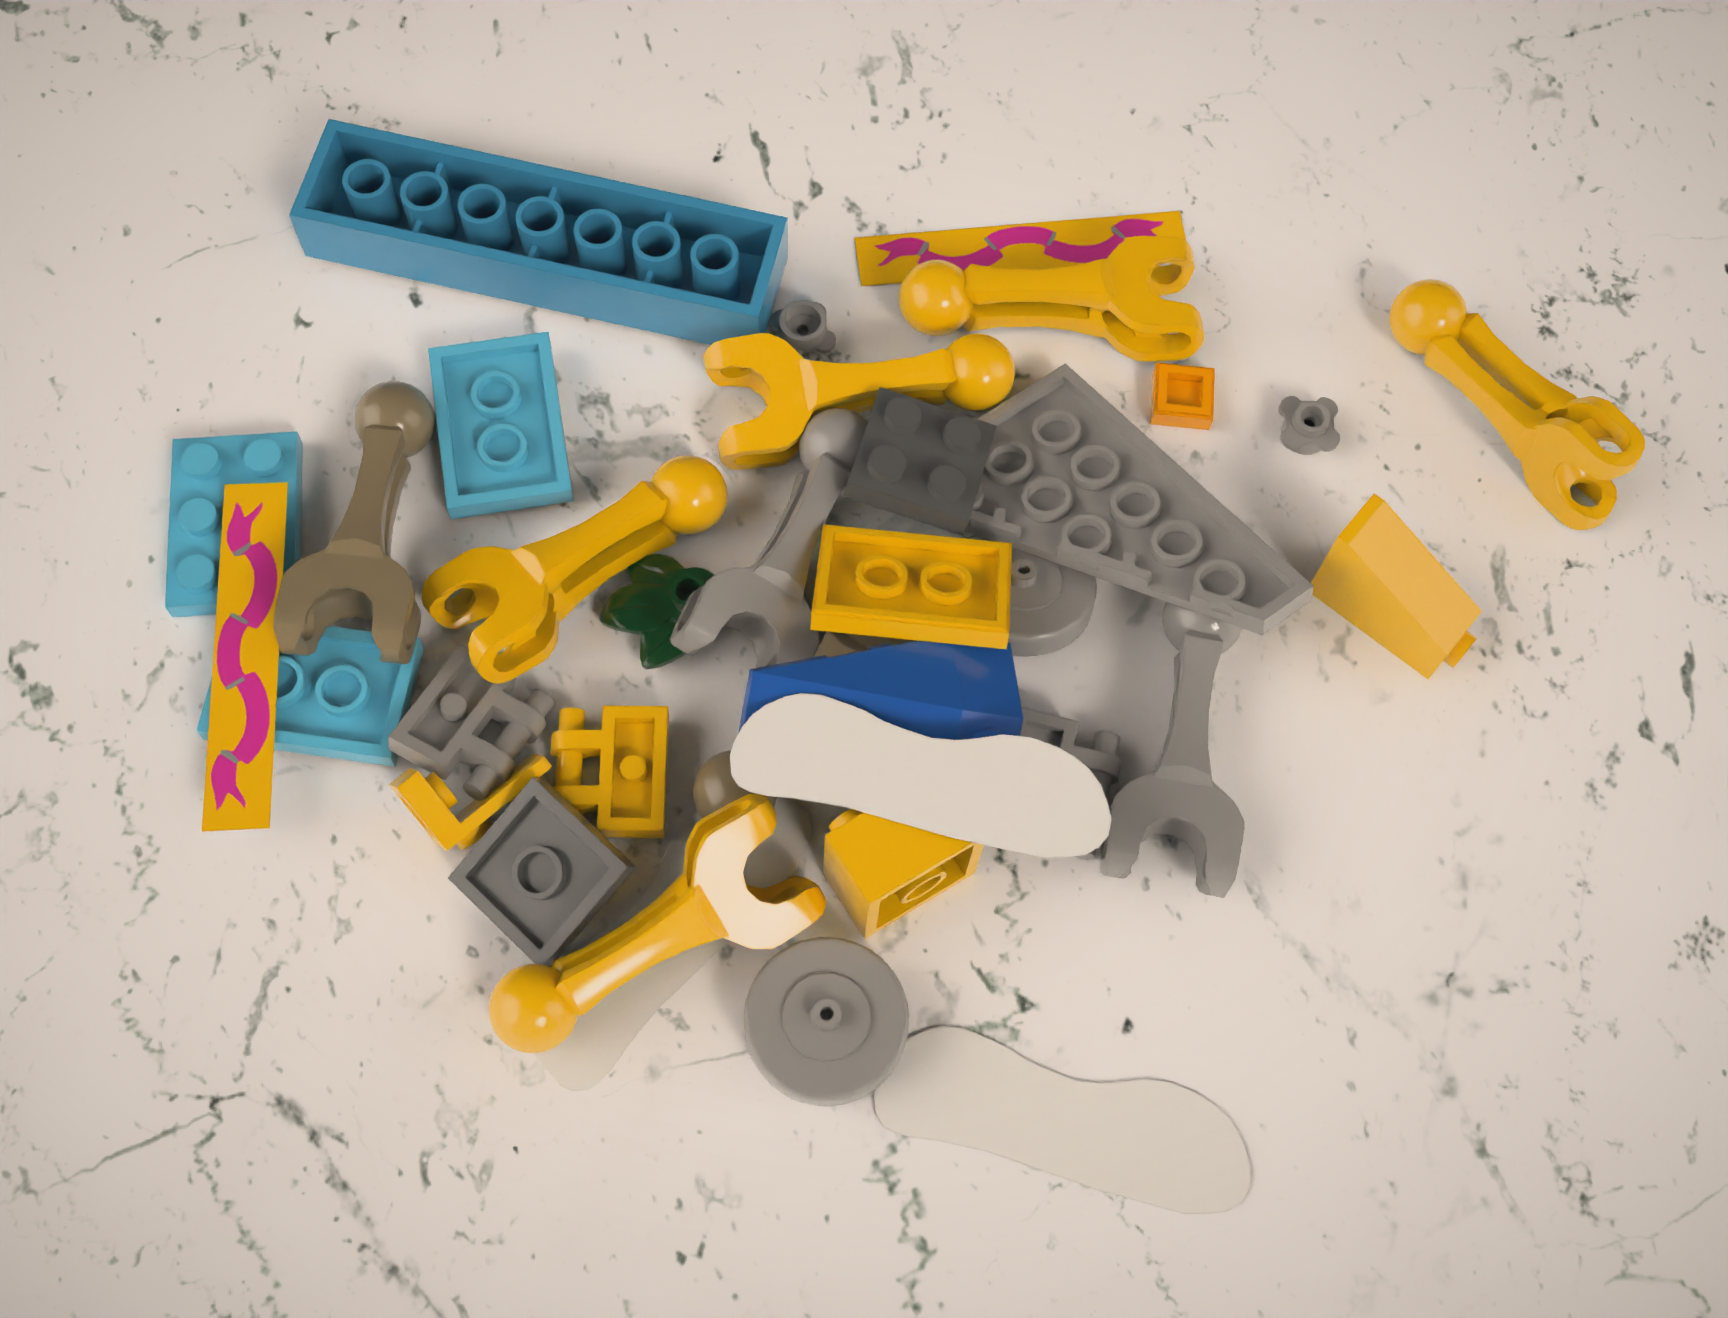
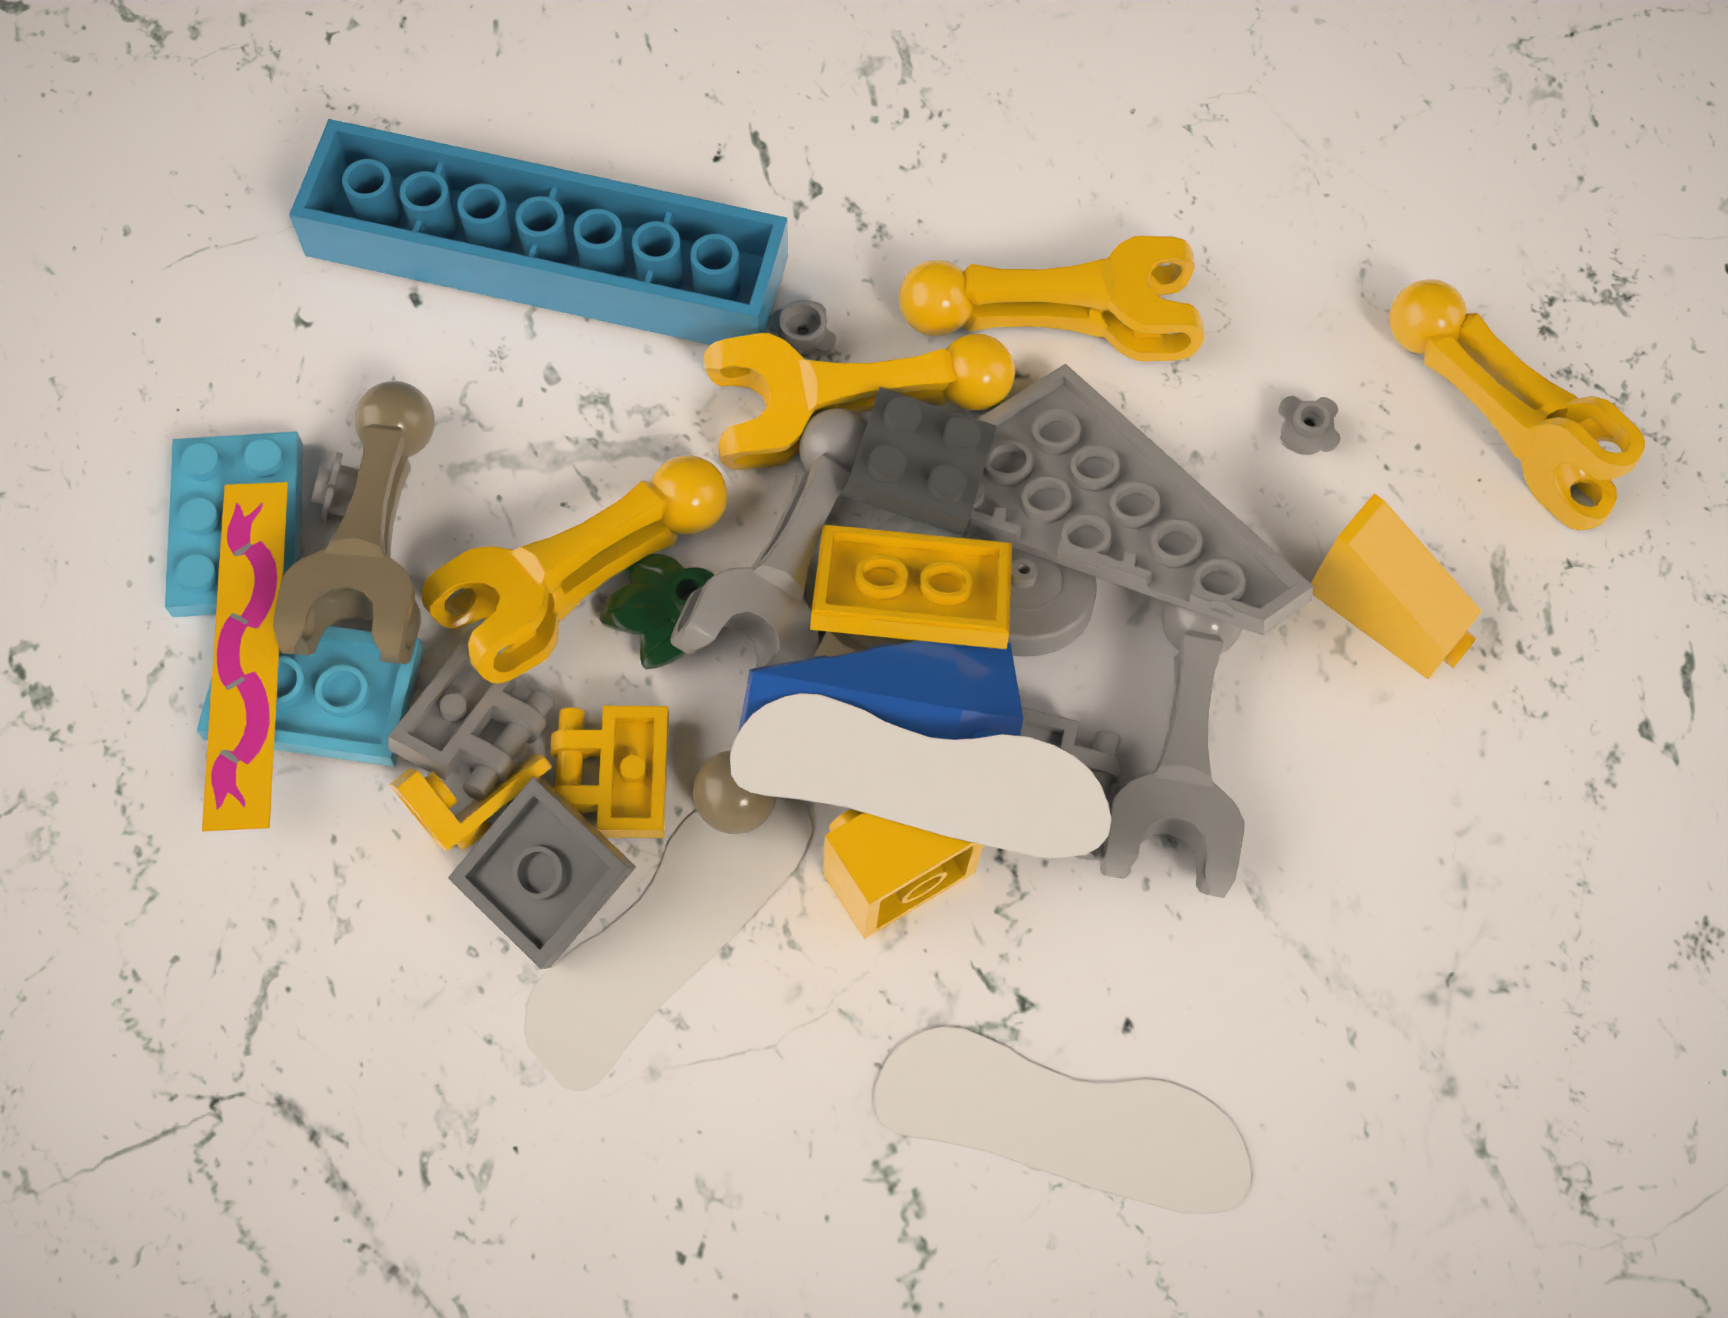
(334, 488): none -> light grey plate
(499, 425): medium azure plate -> none
(539, 1004): yellow piece -> none
(826, 1021): light grey wheel -> none
(1015, 246): yellow sticker -> none
(1182, 396): light orange tile -> none

